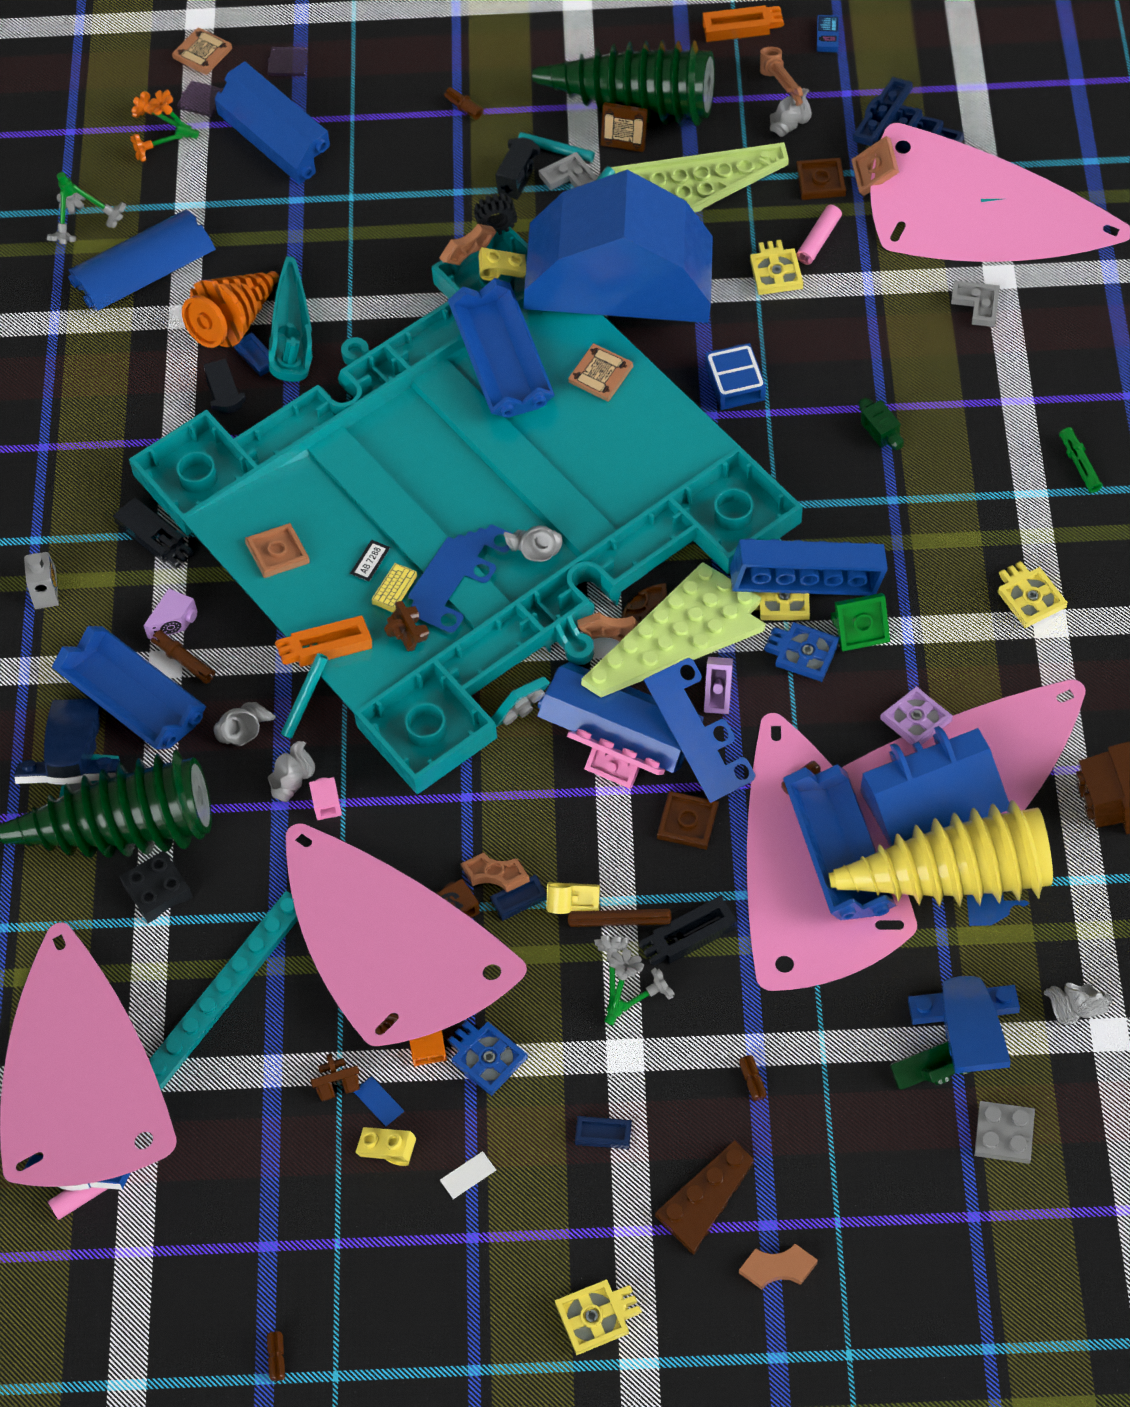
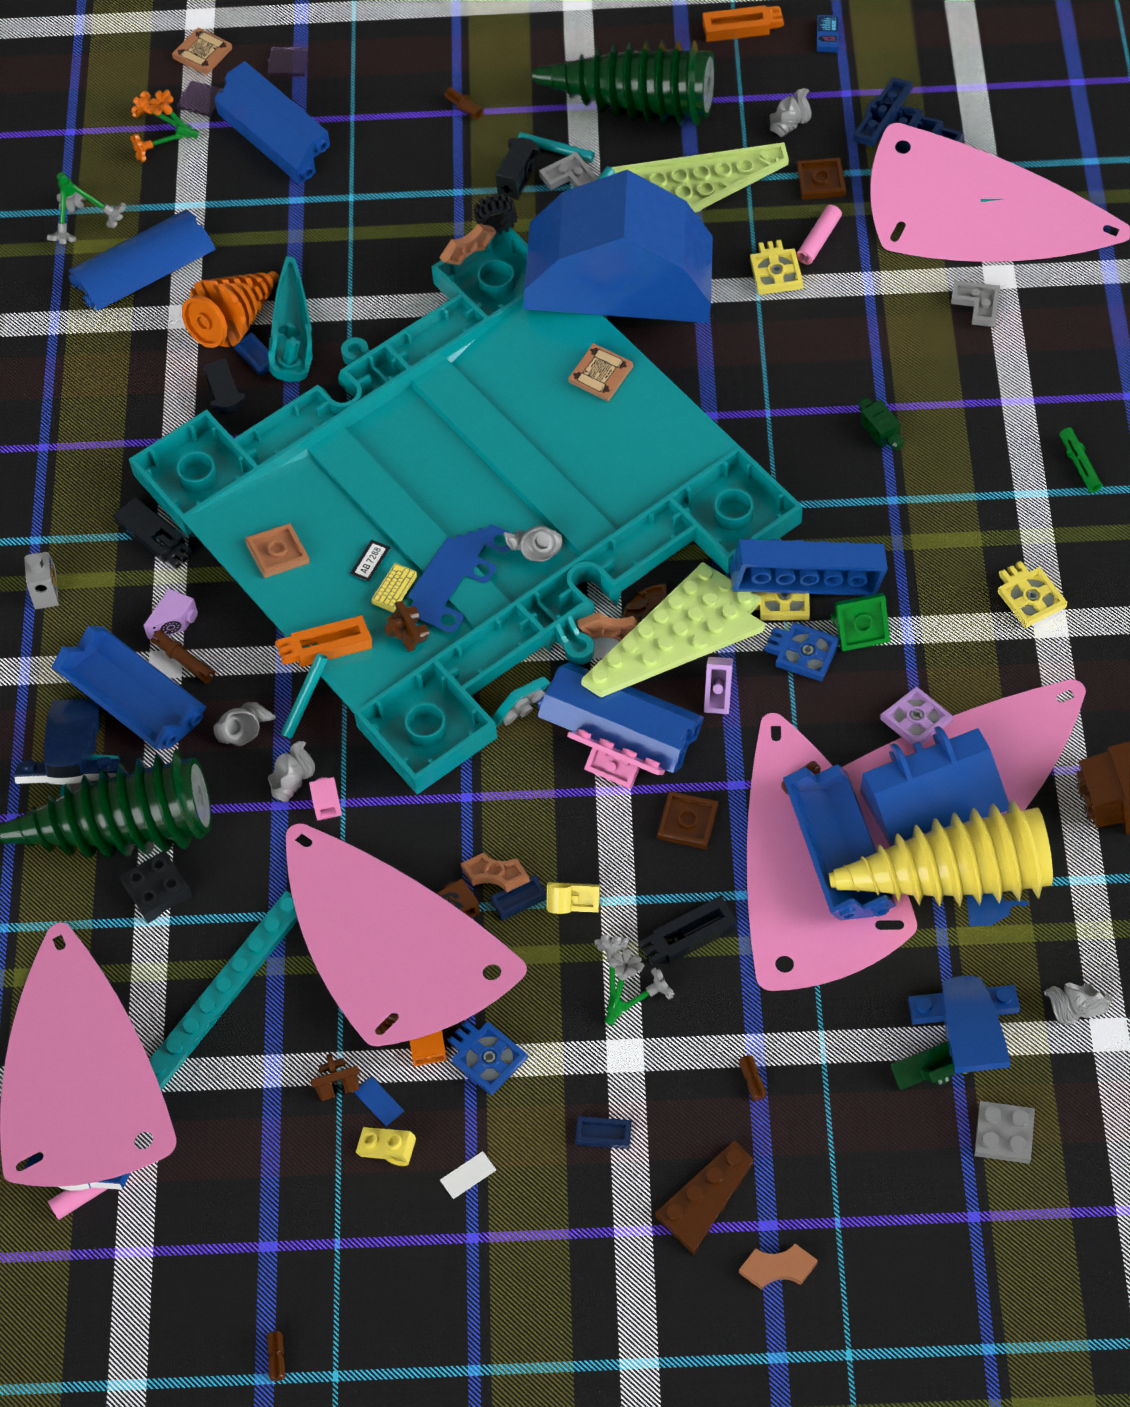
(497, 262): light yellow plate -> none
(501, 349): blue panel -> none
(596, 1315): light yellow piece -> none
(619, 917): reddish brown axle -> none
(624, 127): tile -> none
(693, 738): blue piece -> none
(735, 376): blue brick -> none
(773, 65): nougat piece -> none
(885, 167): nougat tile -> none

